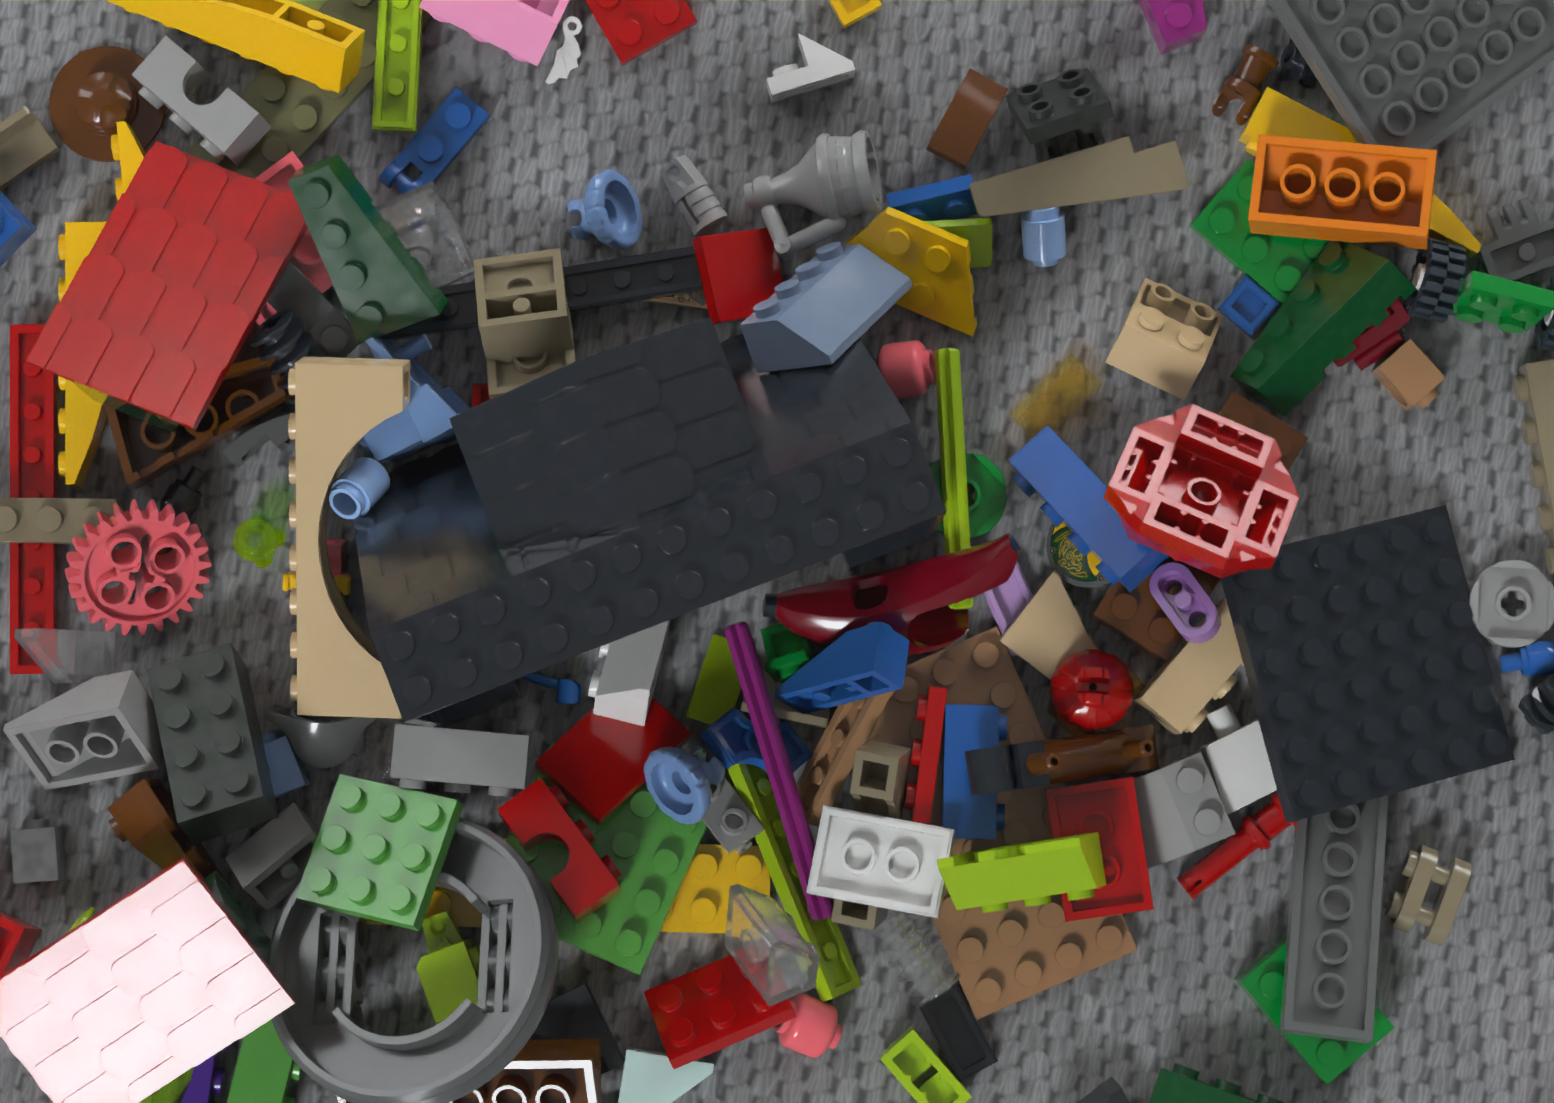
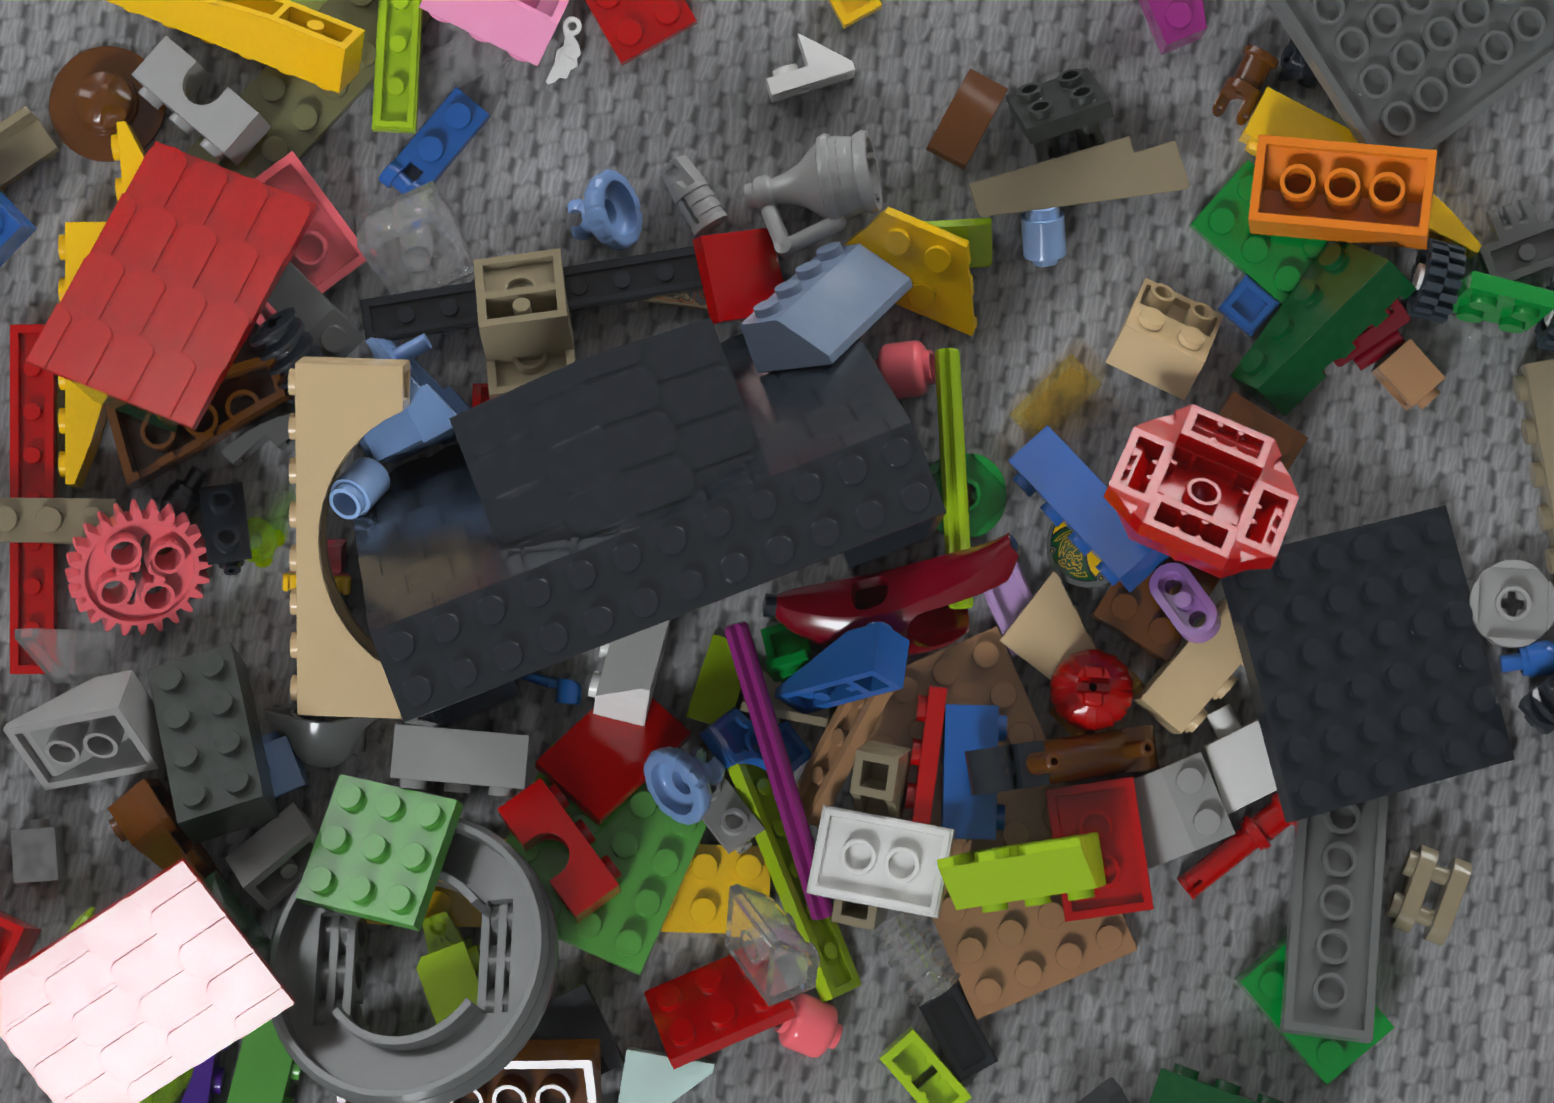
(225, 526): none -> black hinge
(364, 258): dark green wedge -> none
(936, 201): blue plate -> none

